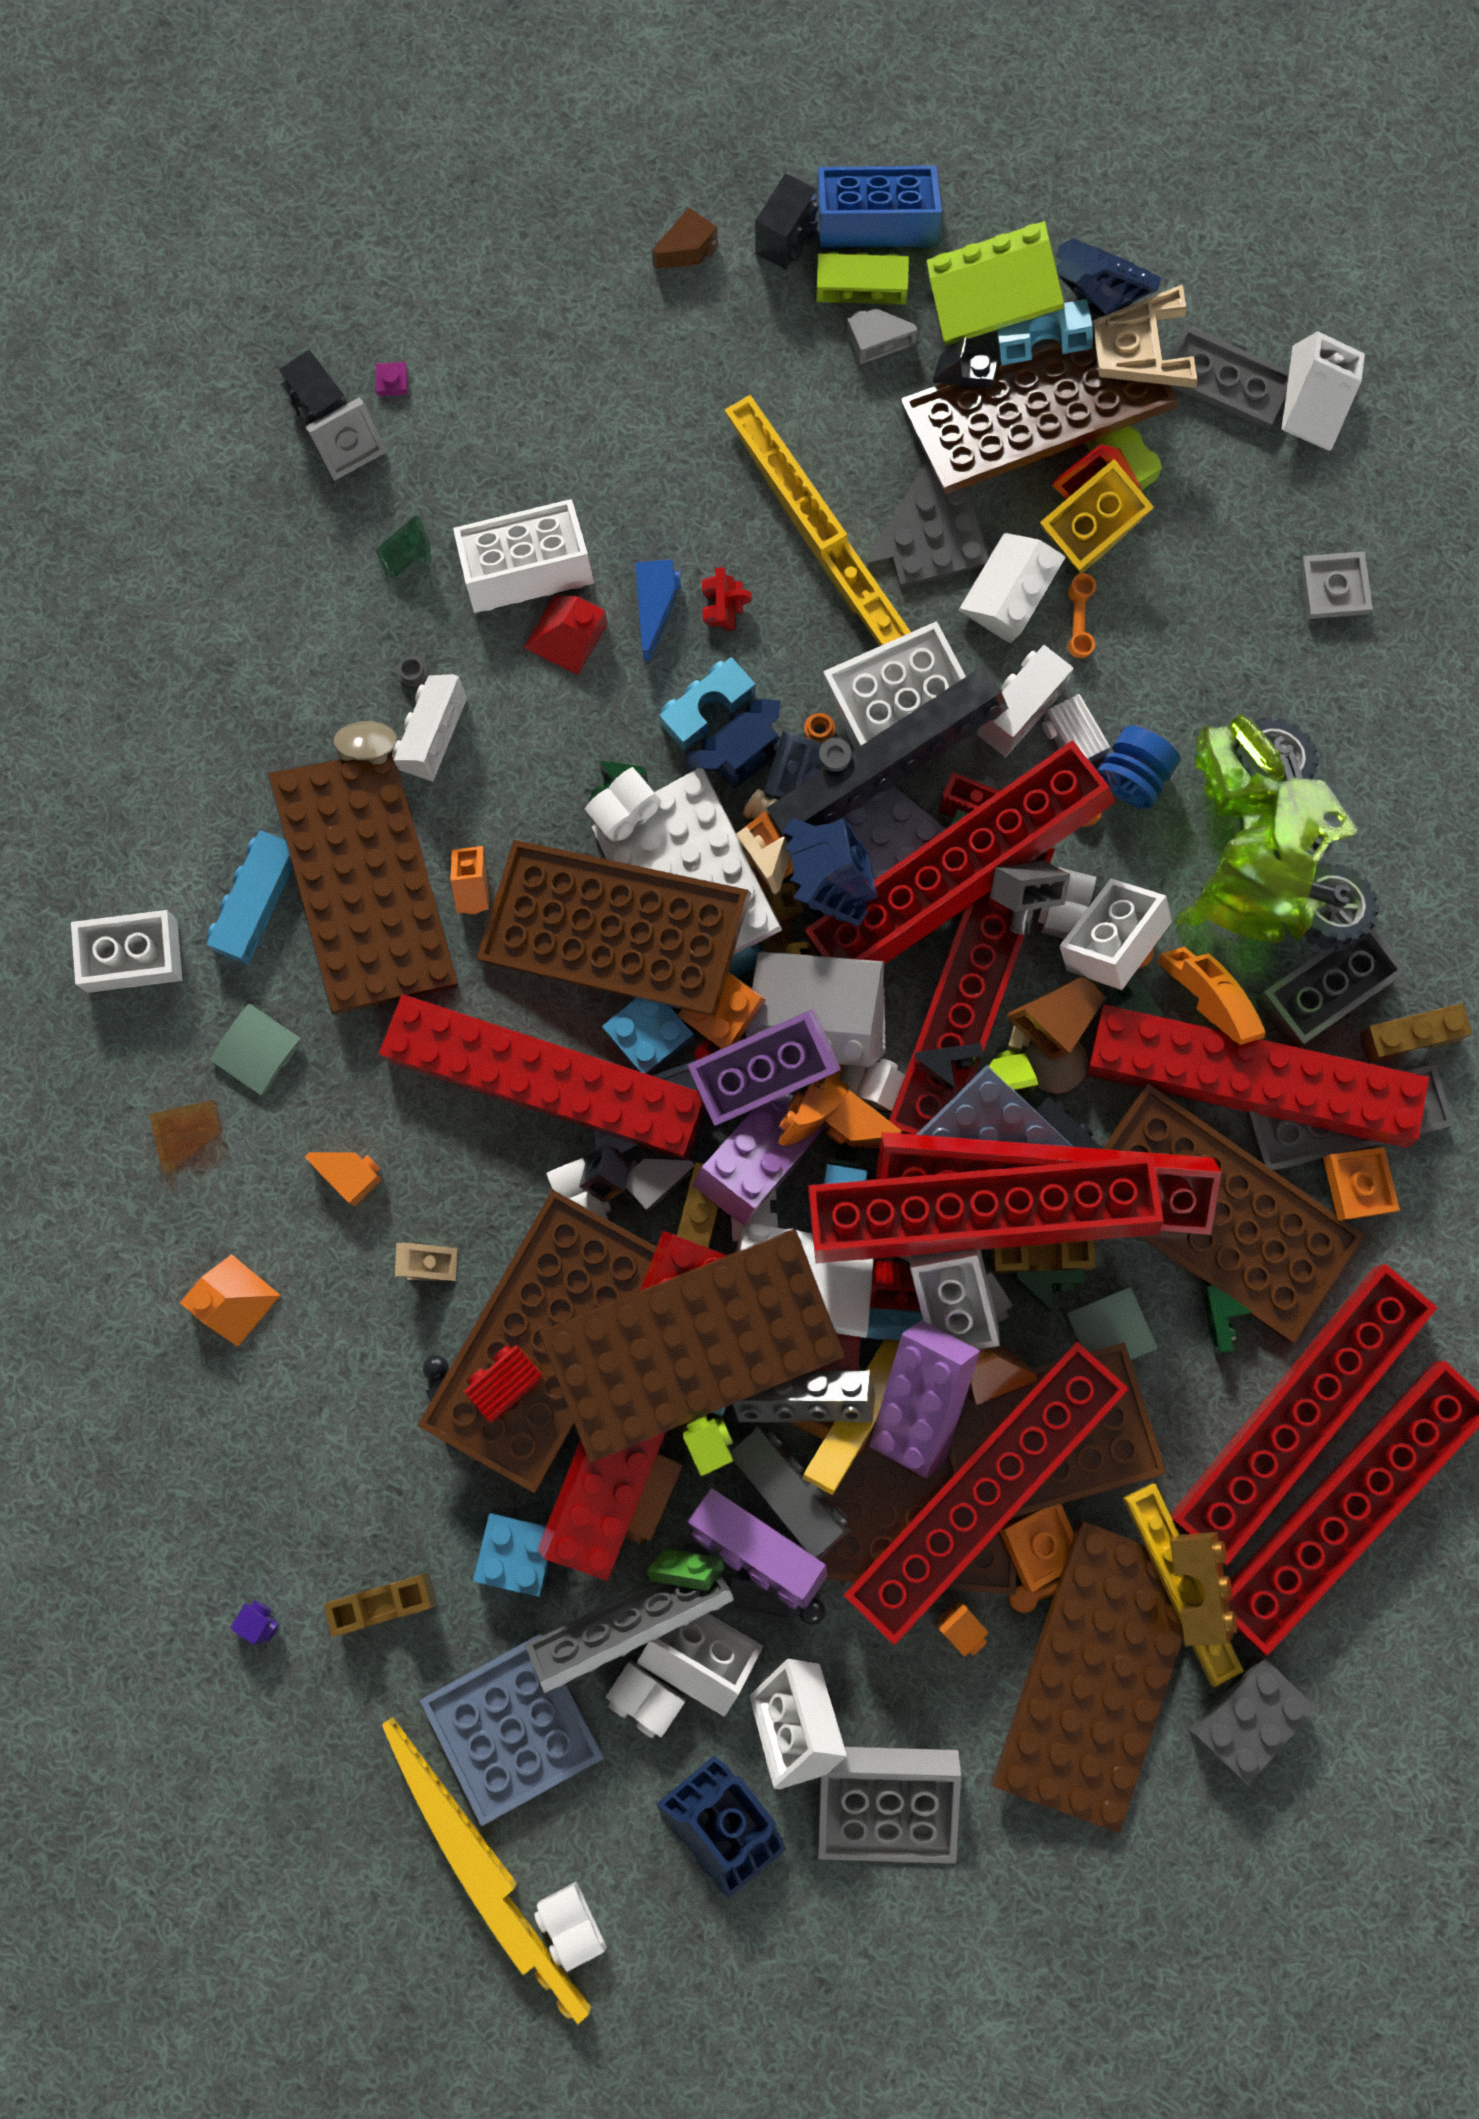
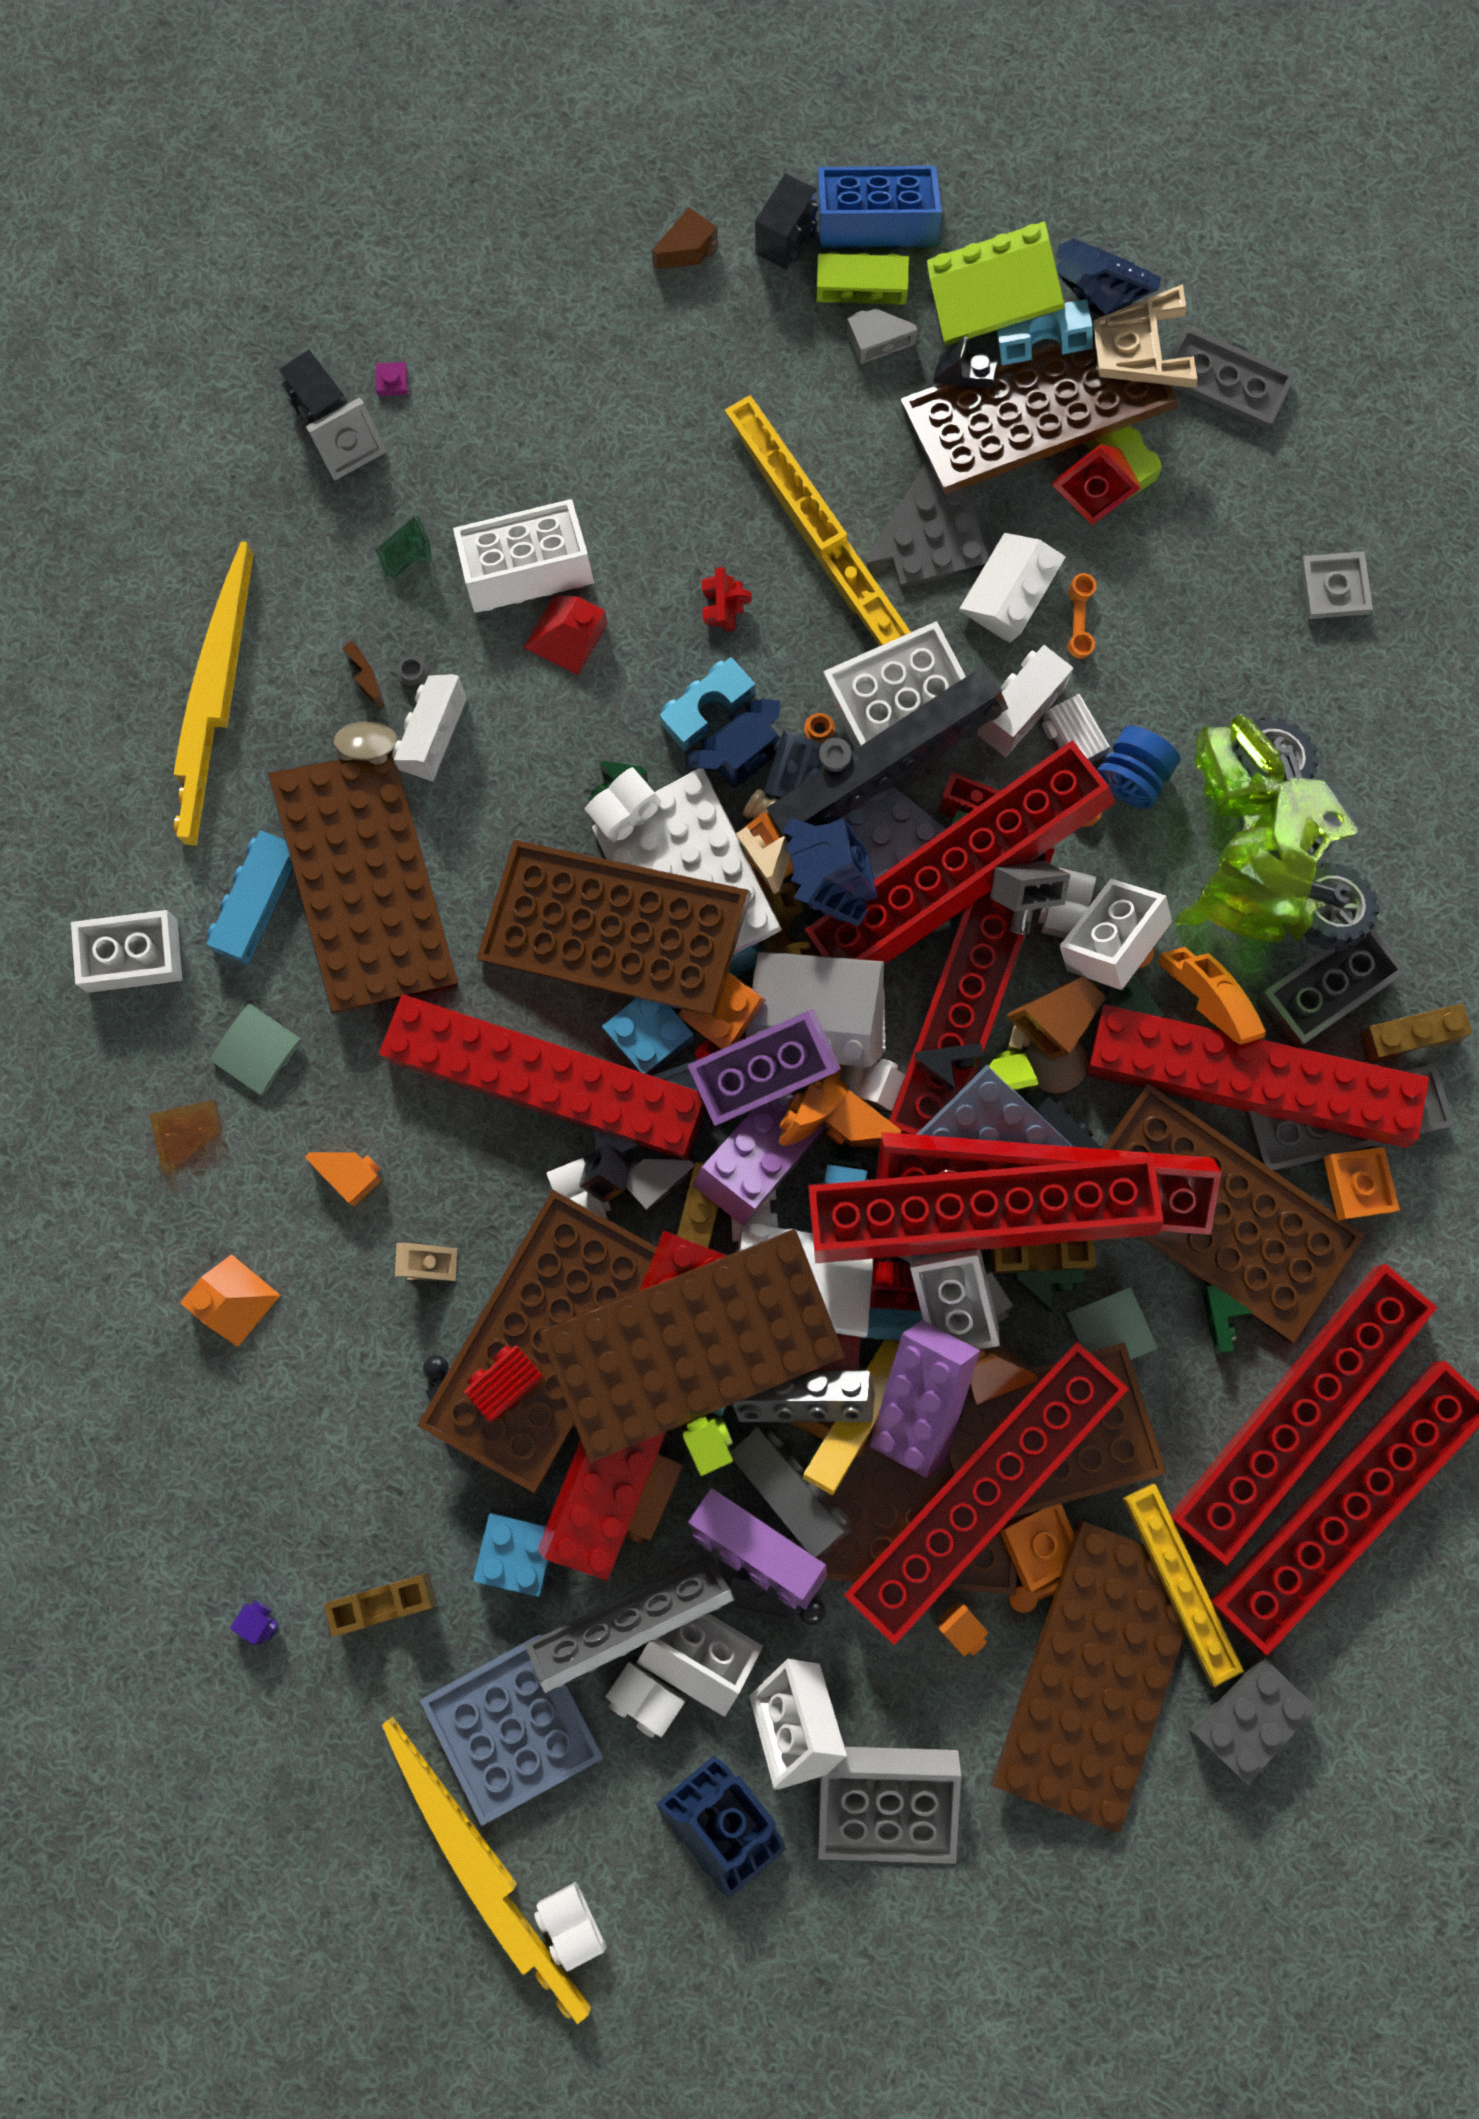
(211, 694): none -> yellow slope
(365, 679): none -> reddish brown slope
(469, 880): orange slope -> none
(656, 599): blue slope -> none
(685, 1569): bright green plate -> none
(1096, 516): yellow slope -> none
(1202, 1558): pearl gold arch -> none
(1321, 388): white slope -> none

